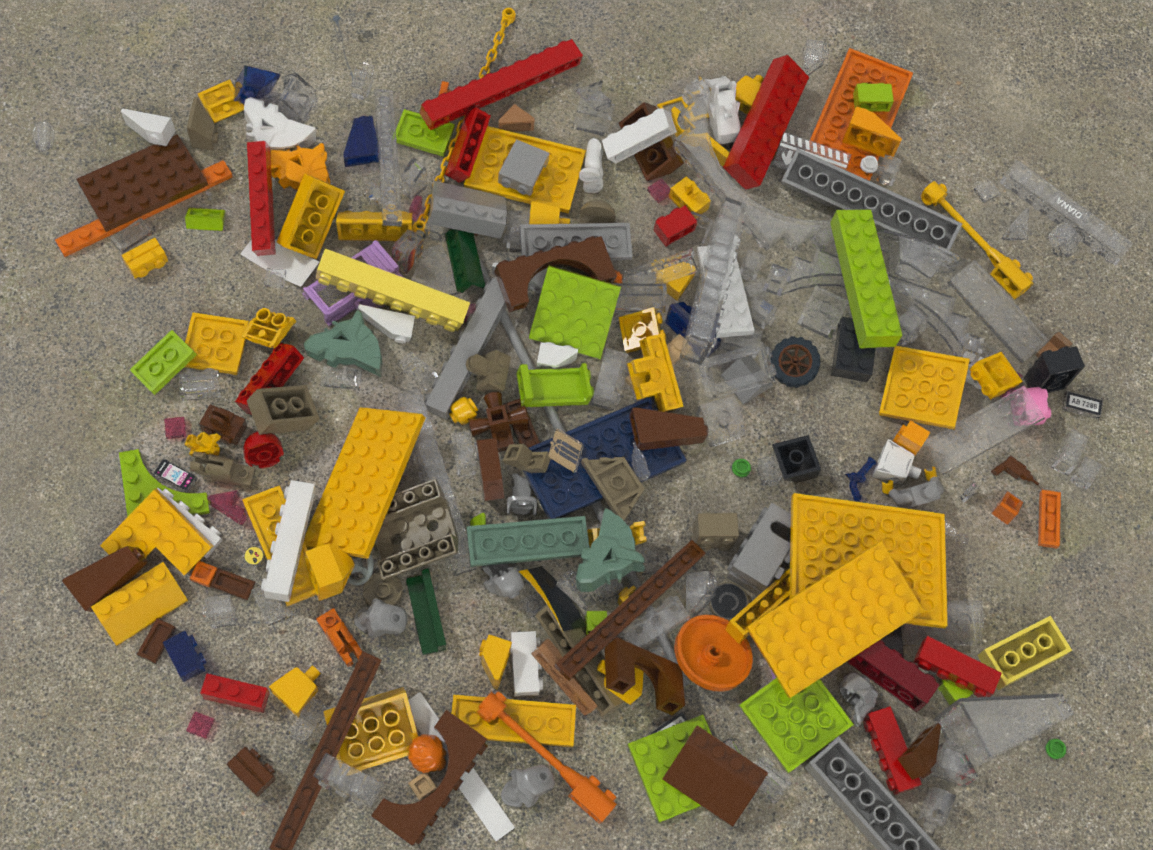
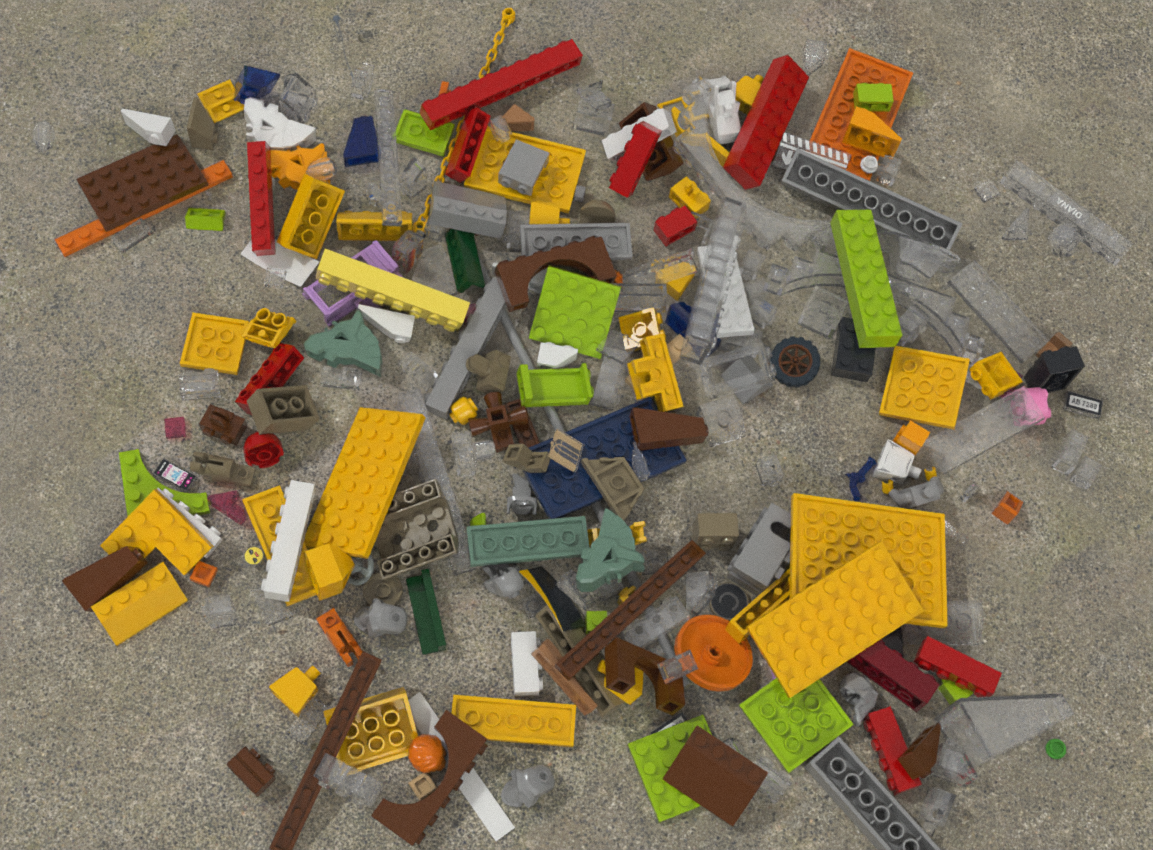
(145, 258): yellow brick -> none
(153, 644): reddish brown tile -> none
(163, 362): lime plate -> none
(184, 655): clear blue brick -> none
(200, 725): clear pink tile -> none
(203, 443): yellow hips -> none
(232, 584): reddish brown tile -> none
(235, 693): red brick -> none
(322, 169): none -> clear animal
(415, 207): clear pink tile -> none
(490, 469): reddish brown slope -> none
(494, 659): yellow slope -> none
(500, 129): none -> clear brick
(580, 193): none -> light grey axle
(585, 790): orange bar -> none
(593, 172): white piece -> none
(617, 346): none -> clear piece
(635, 158): none -> red brick
(659, 190): clear pink tile -> none
(677, 666): none -> clear slope
(741, 468): bright green plate -> none
(797, 459): black slope -> none
(1006, 271): yellow bar -> none
(1015, 469): reddish brown piece -> none
(1026, 651): light yellow brick -> none
(1049, 519): orange plate -> none

